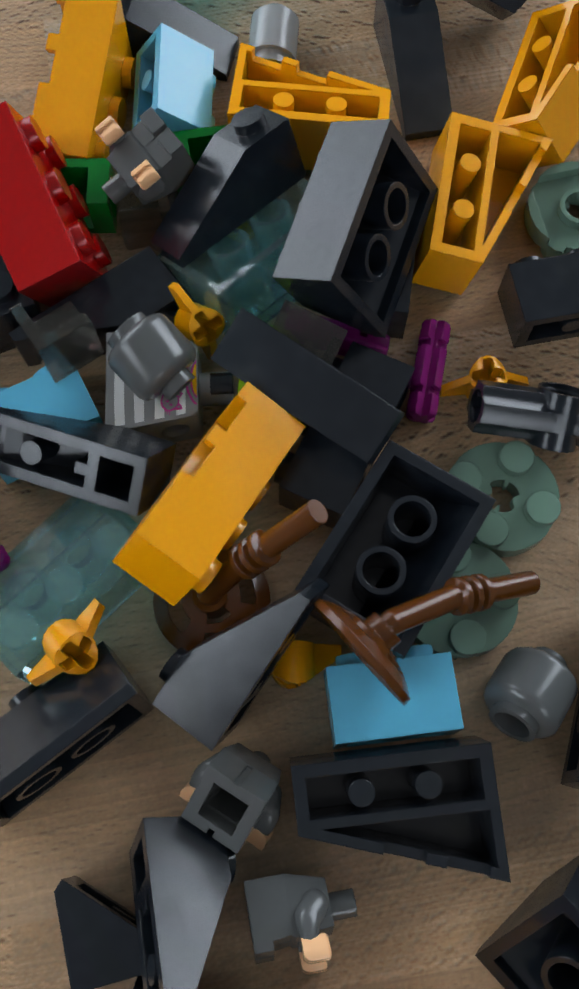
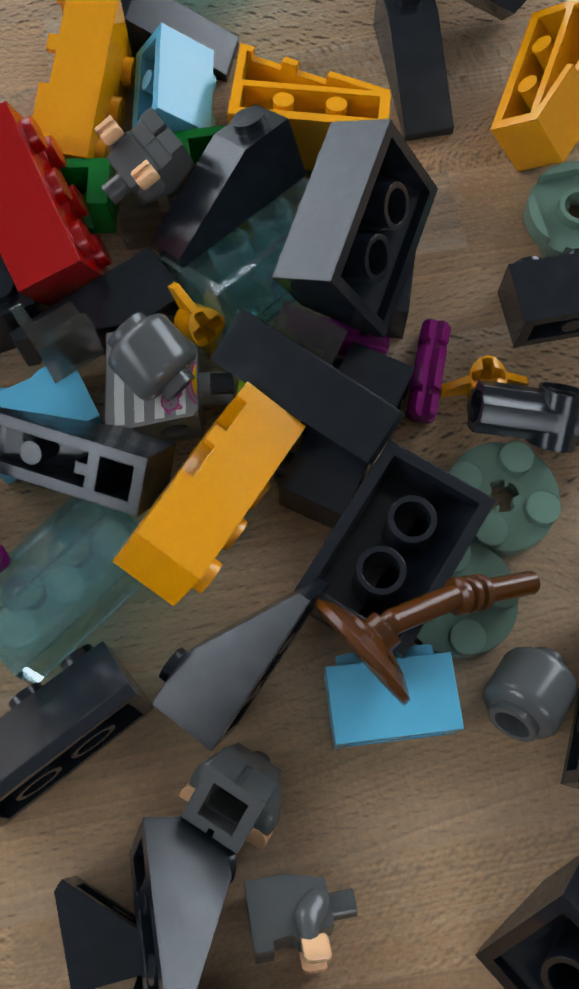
(69, 646): light orange piece -> none
(240, 562): reddish brown dish -> none
(274, 32): light grey brick -> none
(303, 662): light orange piece -> none
(407, 801): black wedge -> none
(479, 180): light orange wedge -> none

